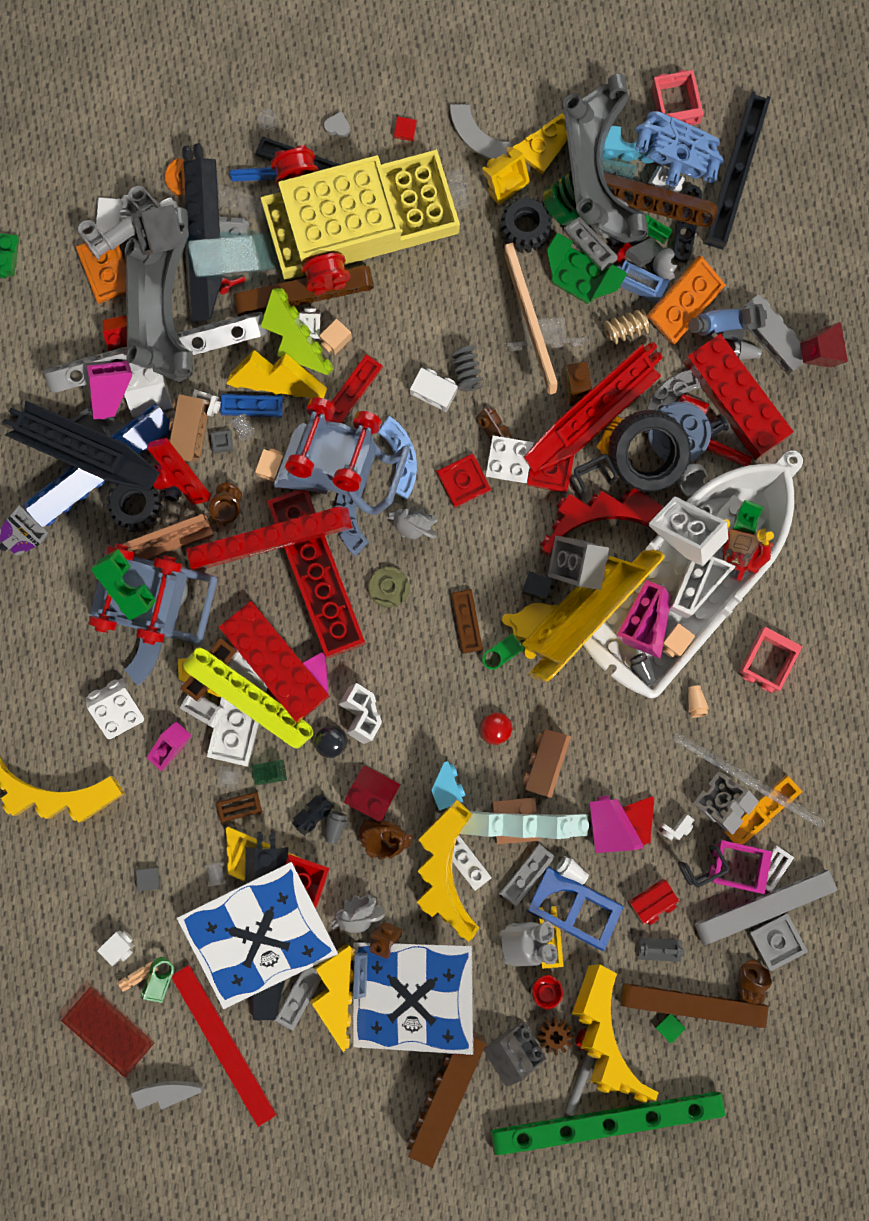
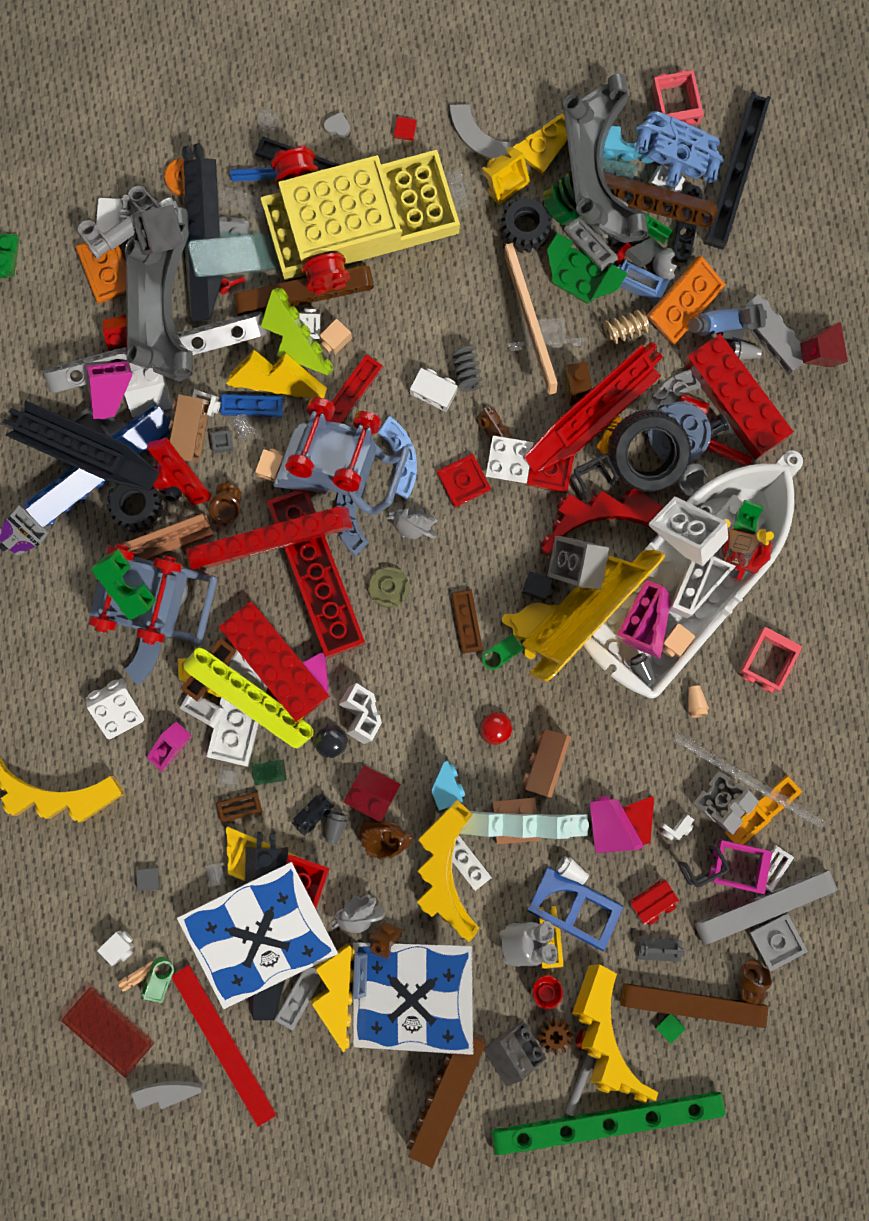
(527, 874): light grey tile -> none

